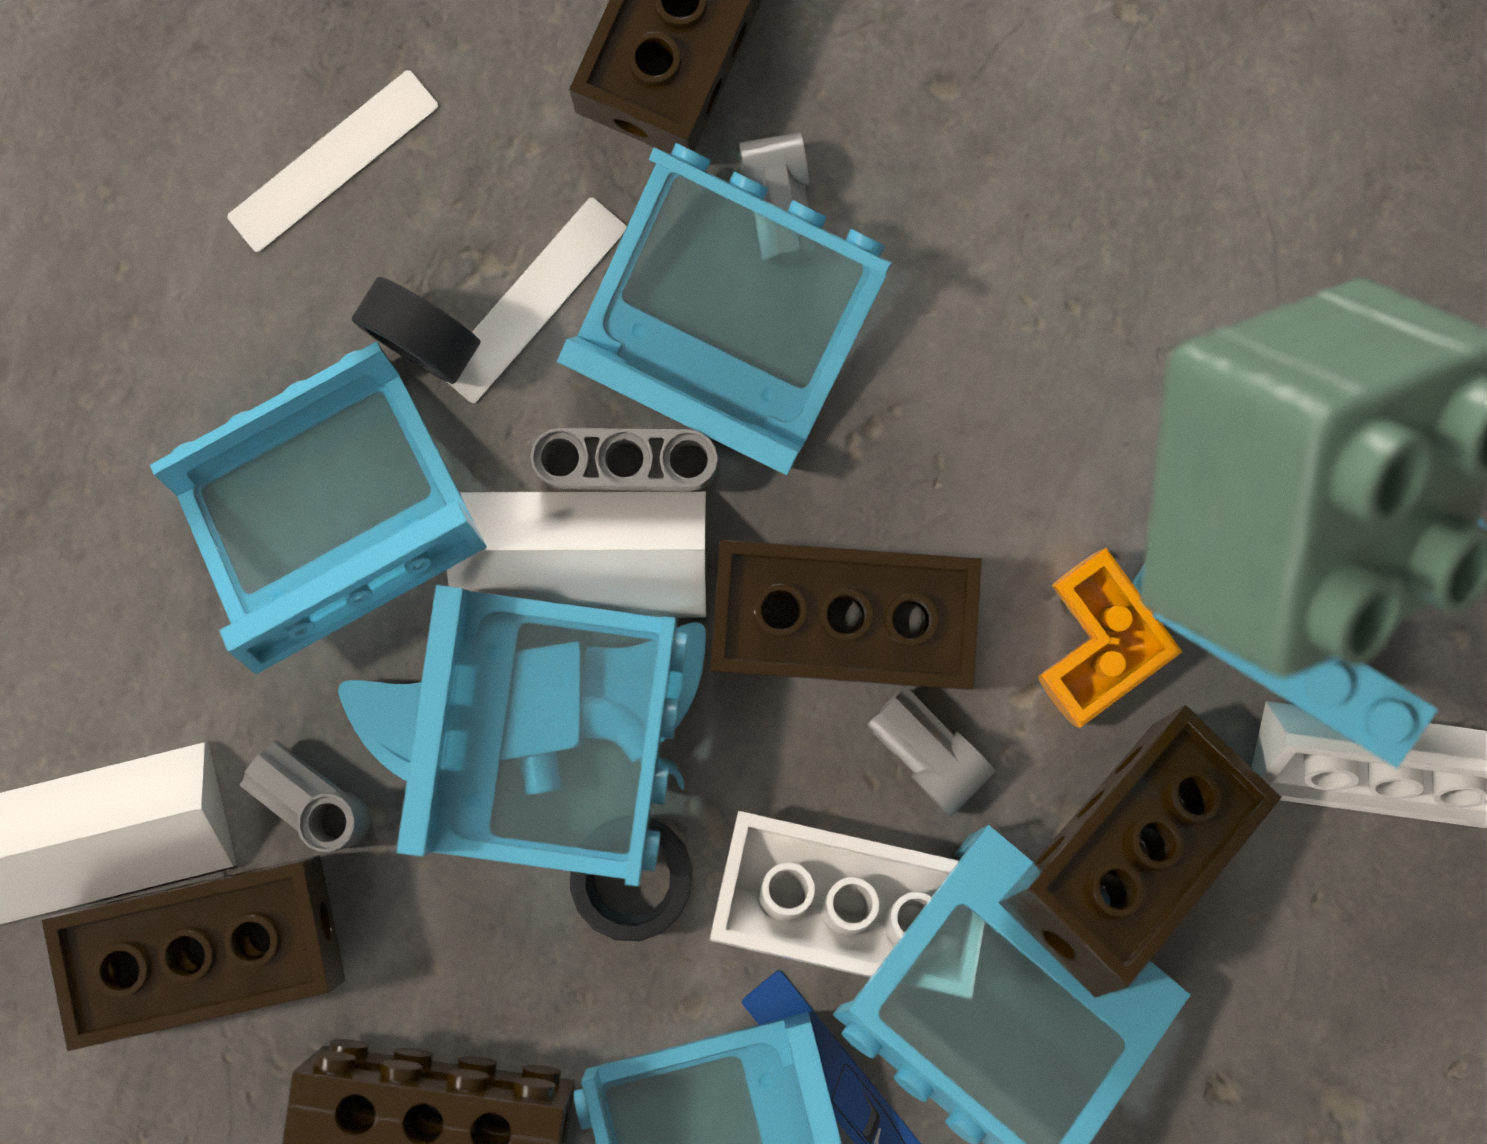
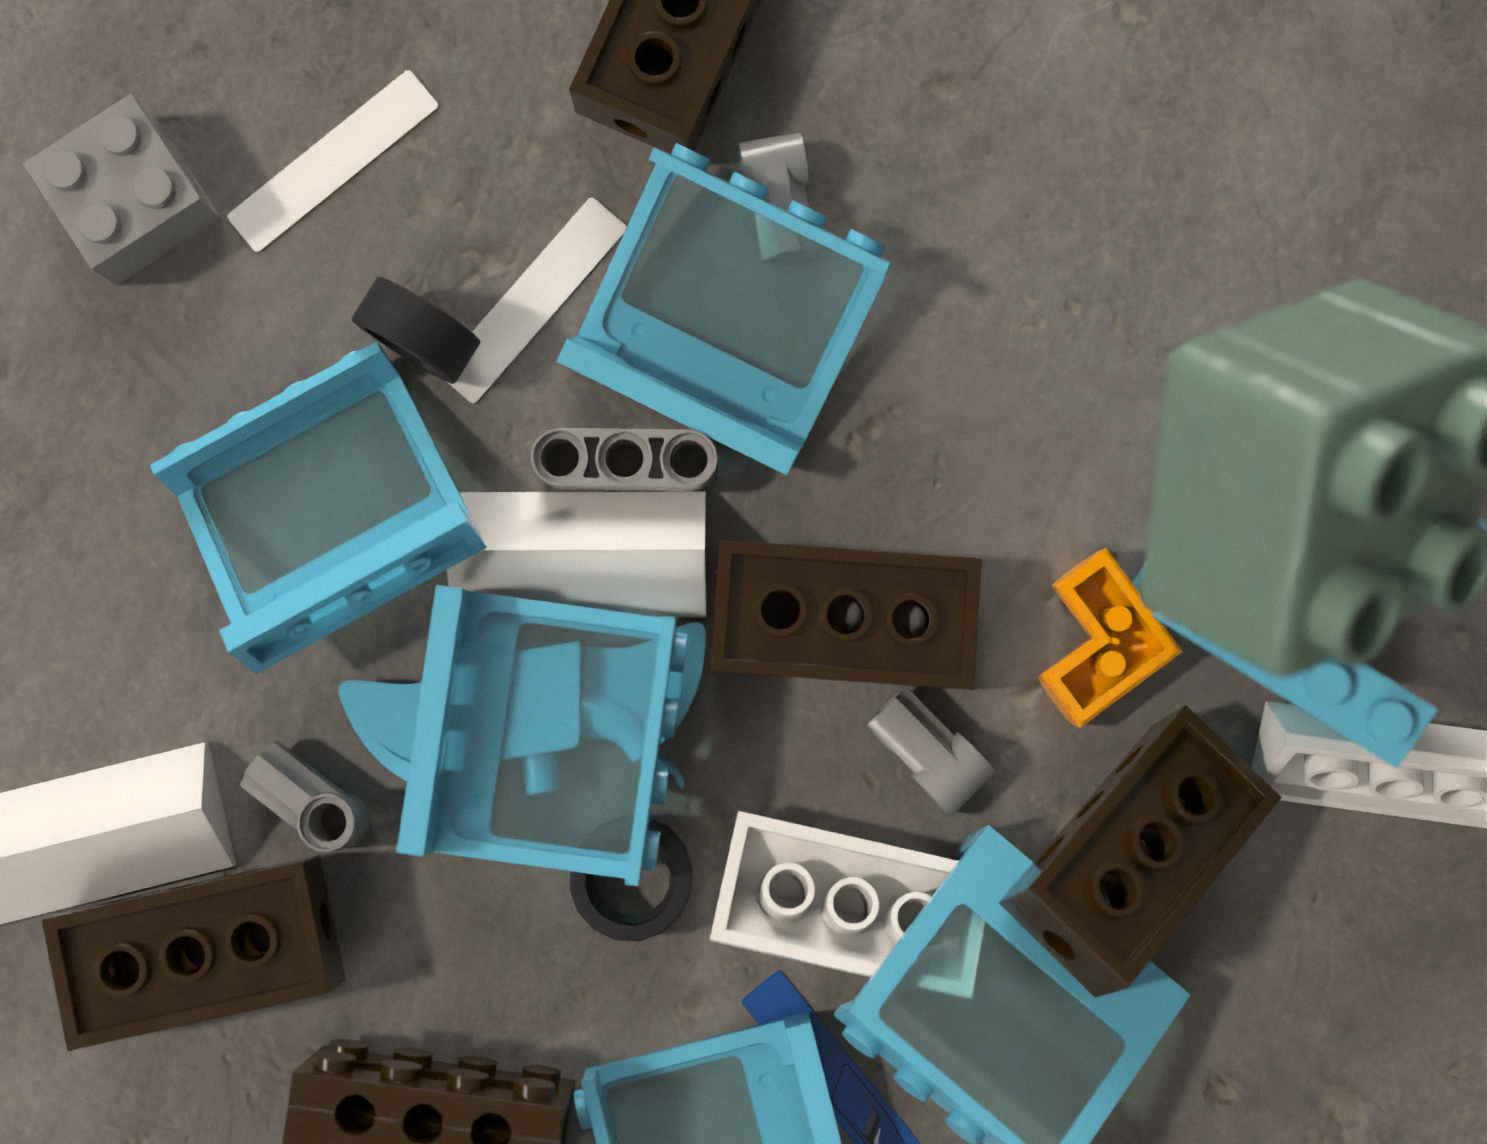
(121, 190): none -> light grey brick

